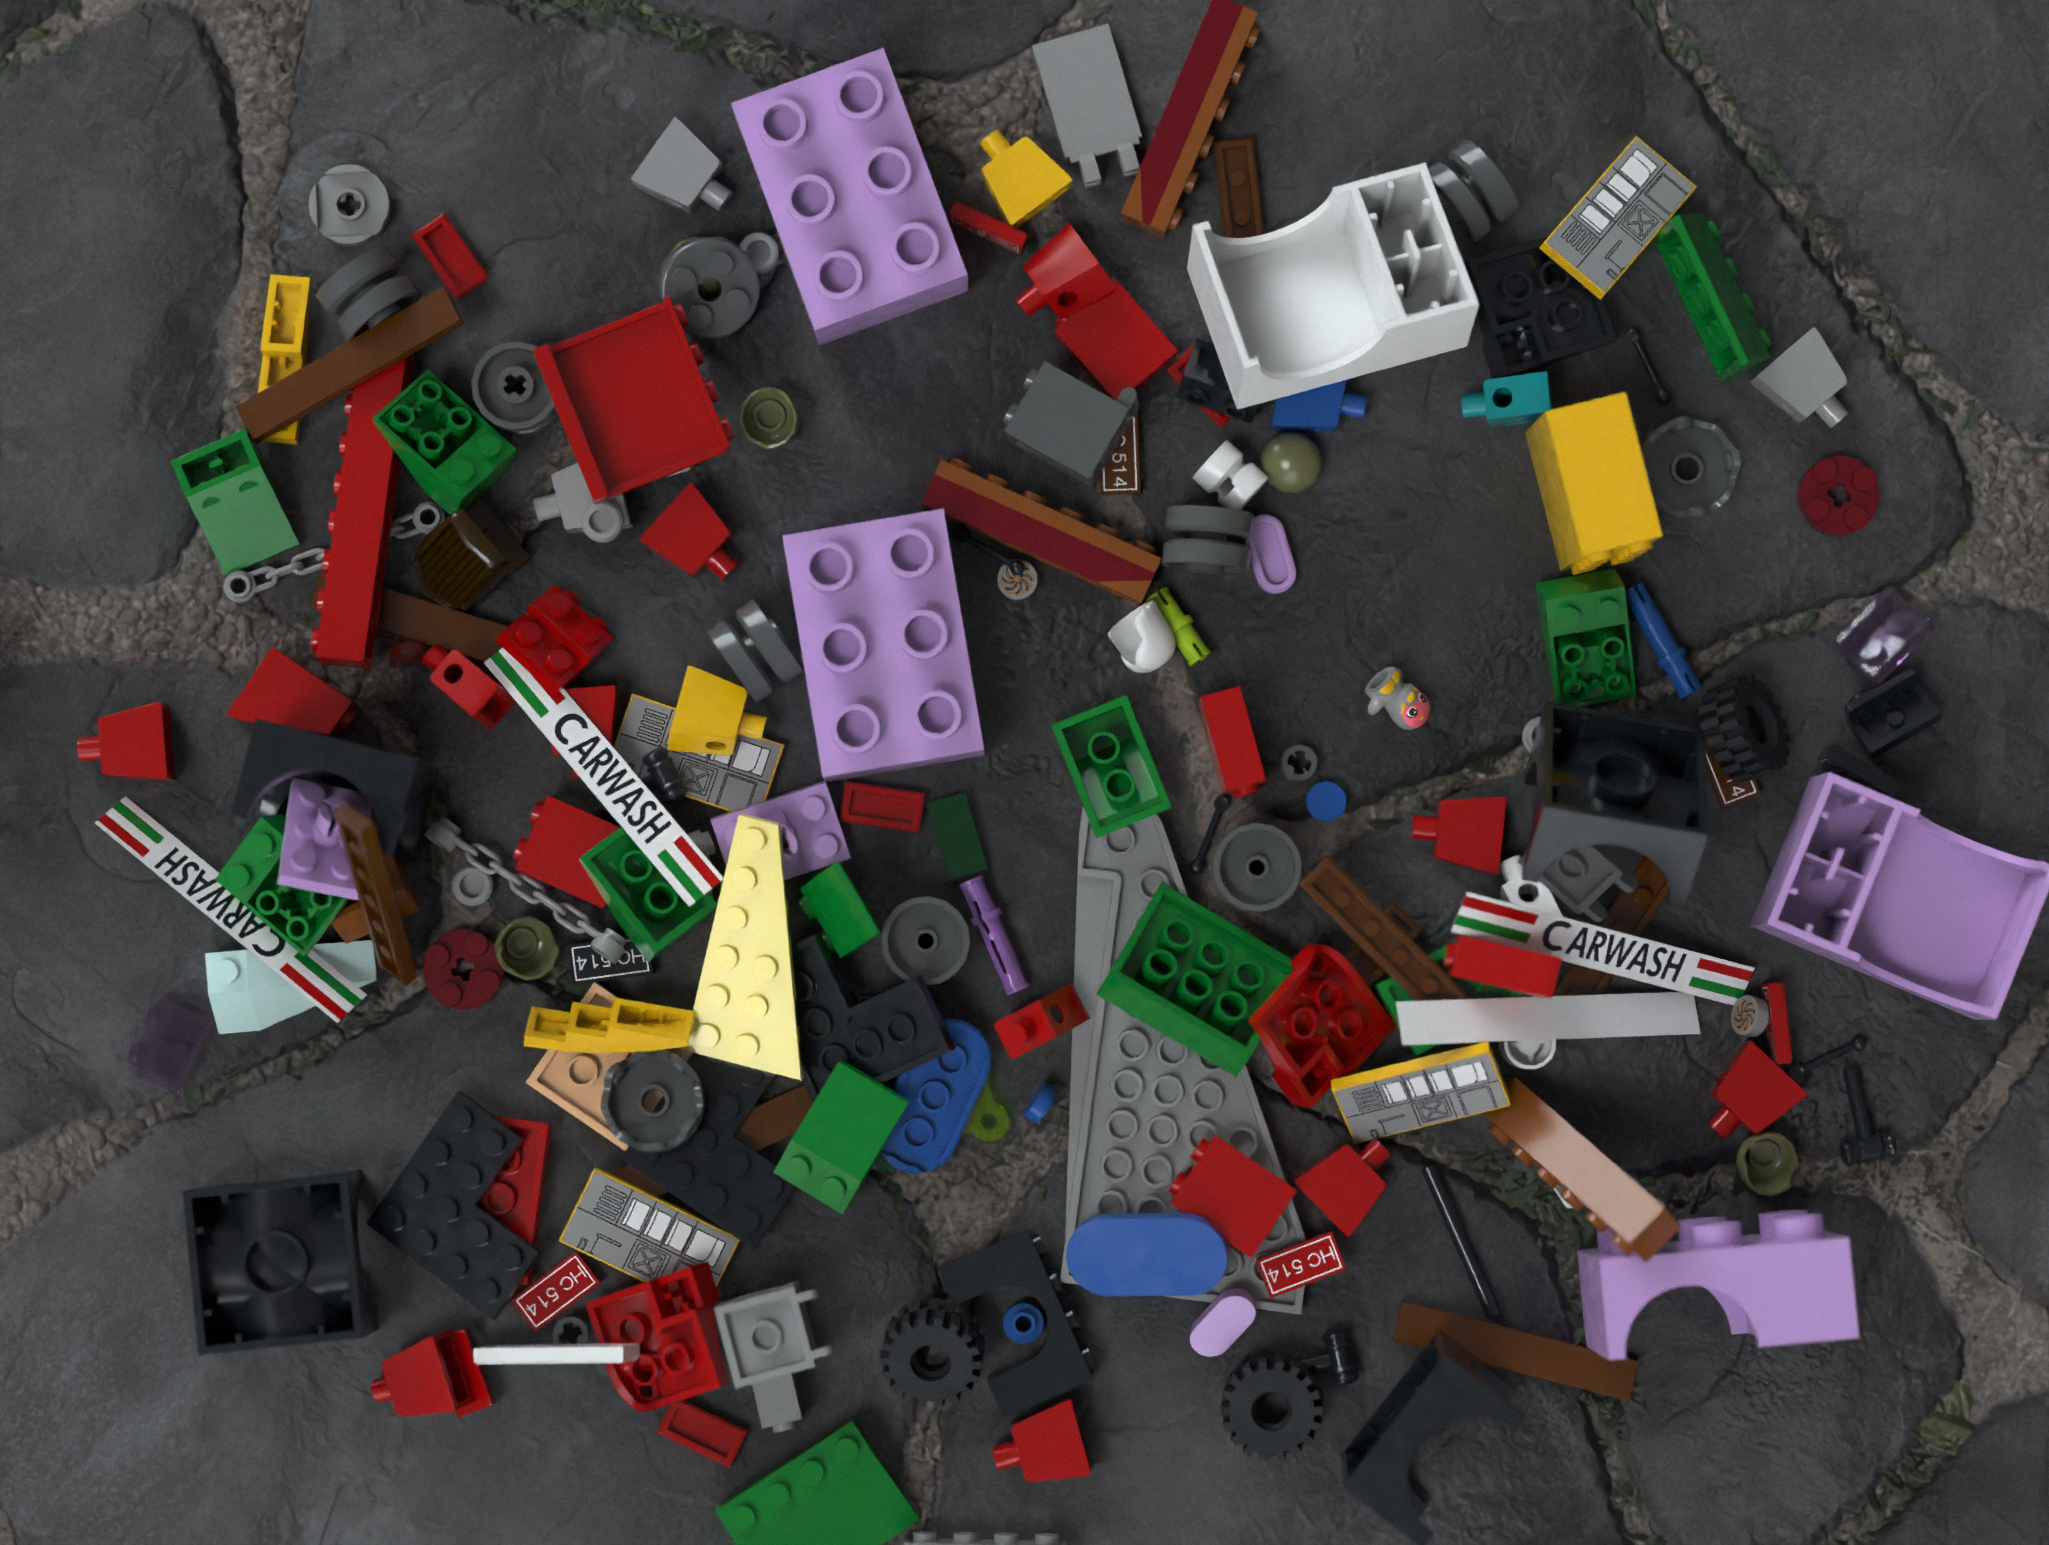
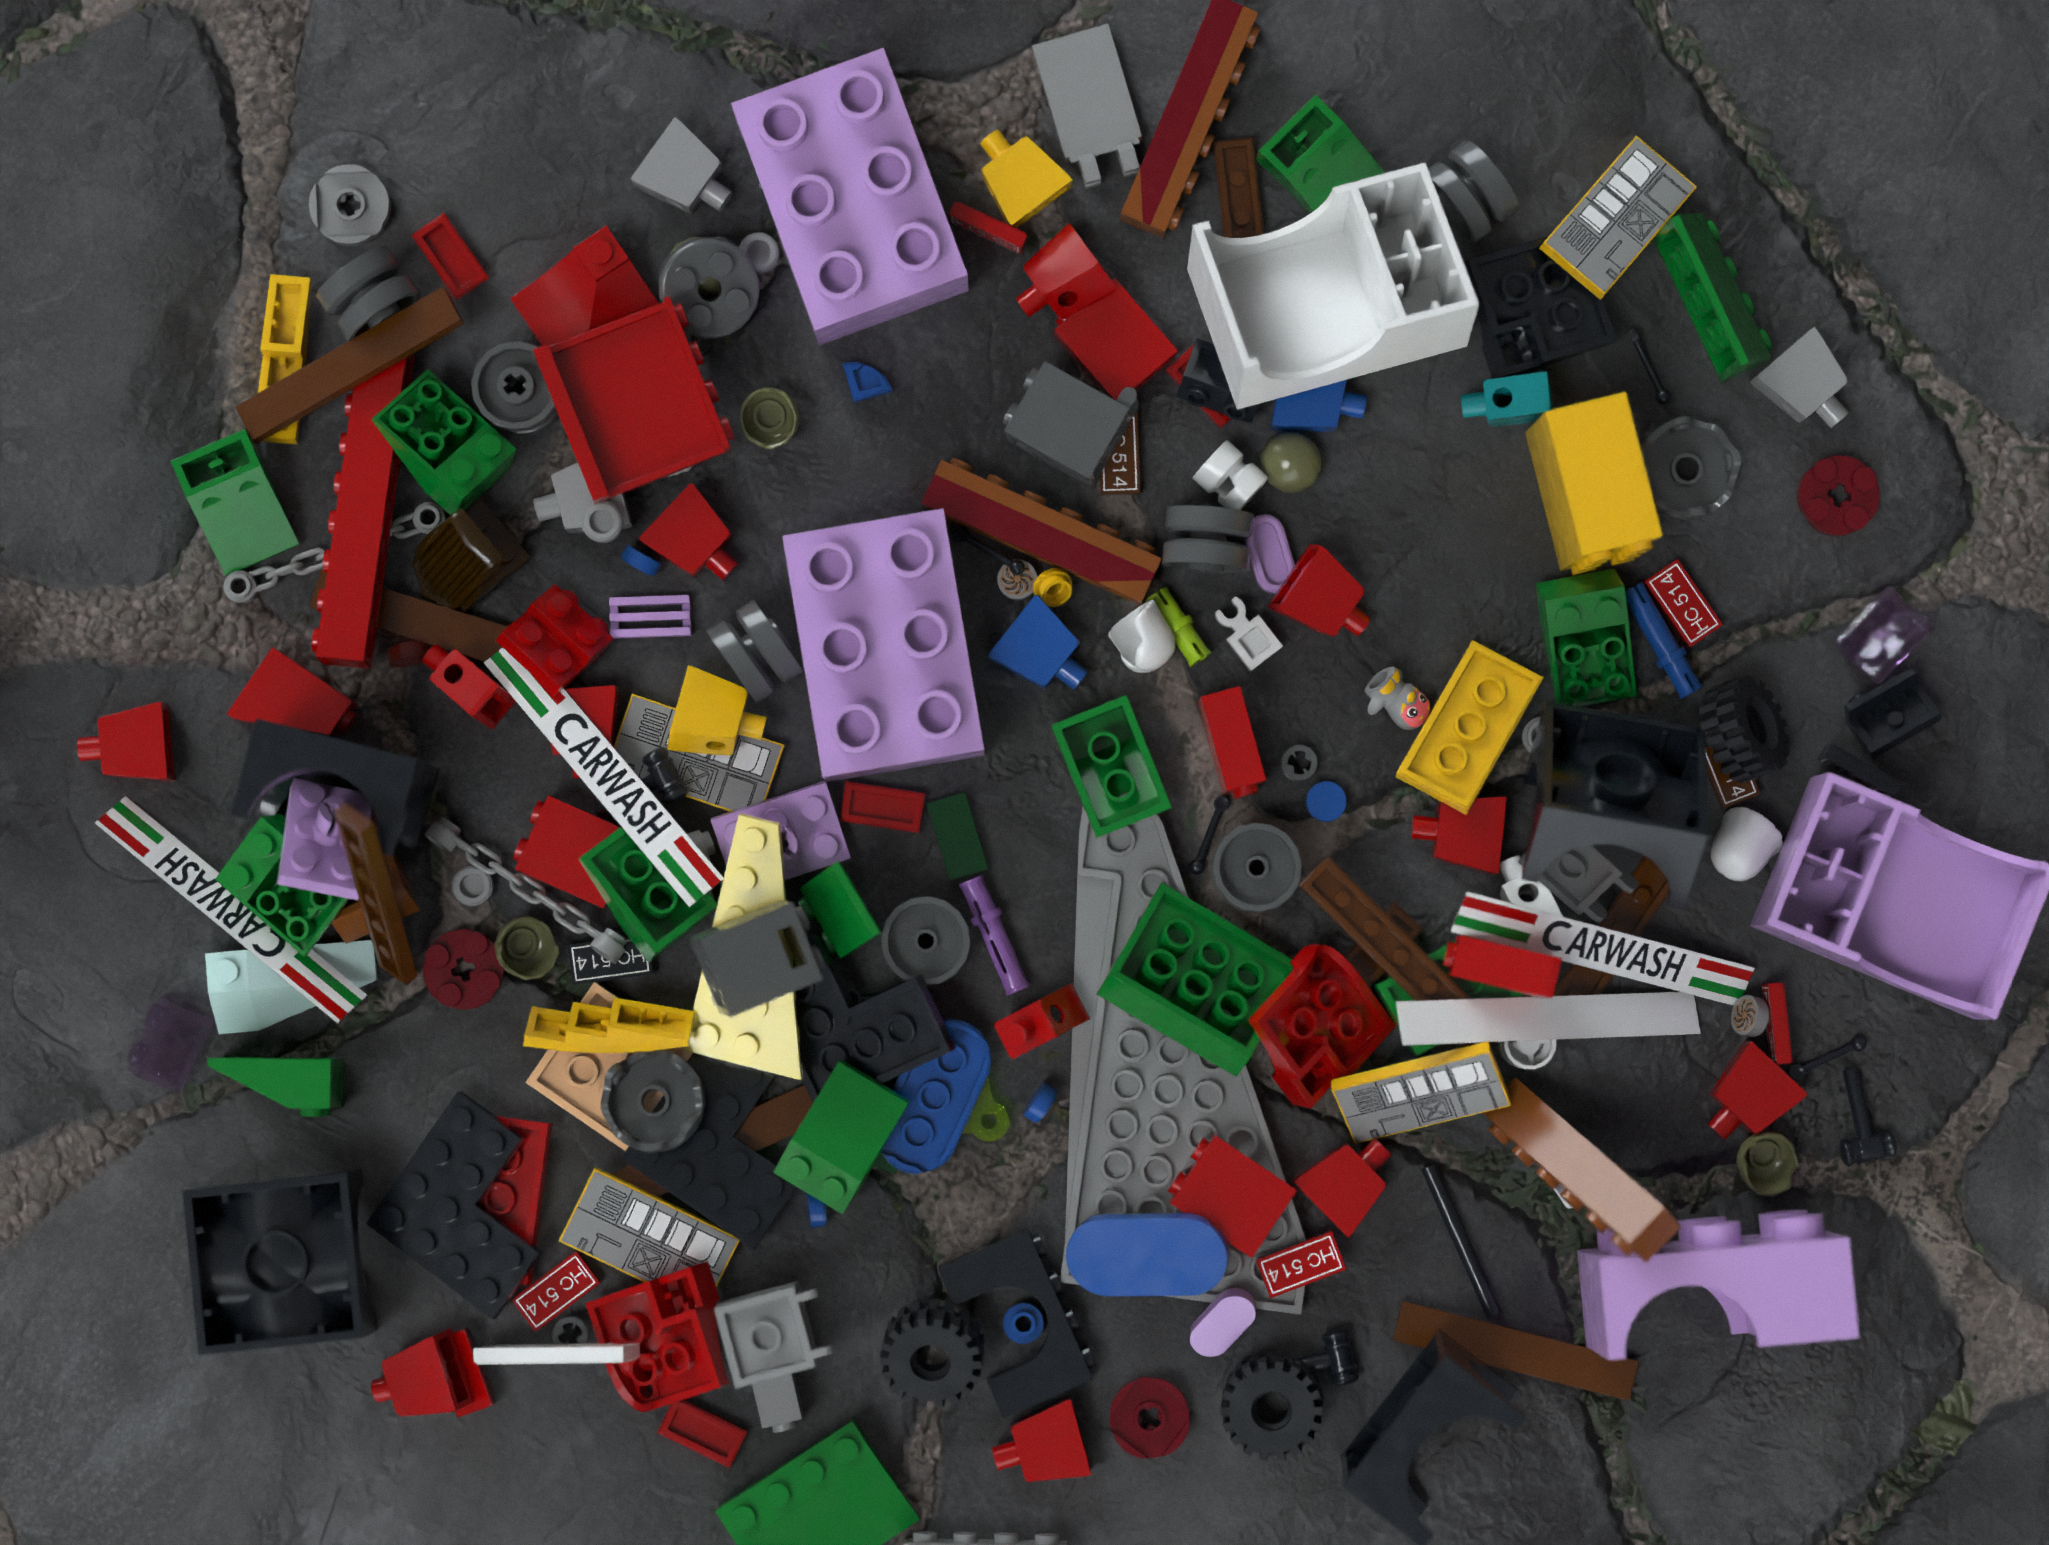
(300, 1083): none -> green slope
(583, 291): none -> red slope
(616, 617): none -> lavender tile
(640, 560): none -> blue tile
(748, 961): none -> dark grey container
(816, 1212): none -> blue tile
(865, 381): none -> blue tile
(1039, 648): none -> blue torso
(1053, 587): none -> yellow plate
(1149, 1441): none -> dark red plate
(1252, 639): none -> white plate
(1315, 155): none -> green slope
(1321, 595): none -> red torso
(1469, 727): none -> yellow tile
(1682, 603): none -> red tile
(1744, 844): none -> white hair

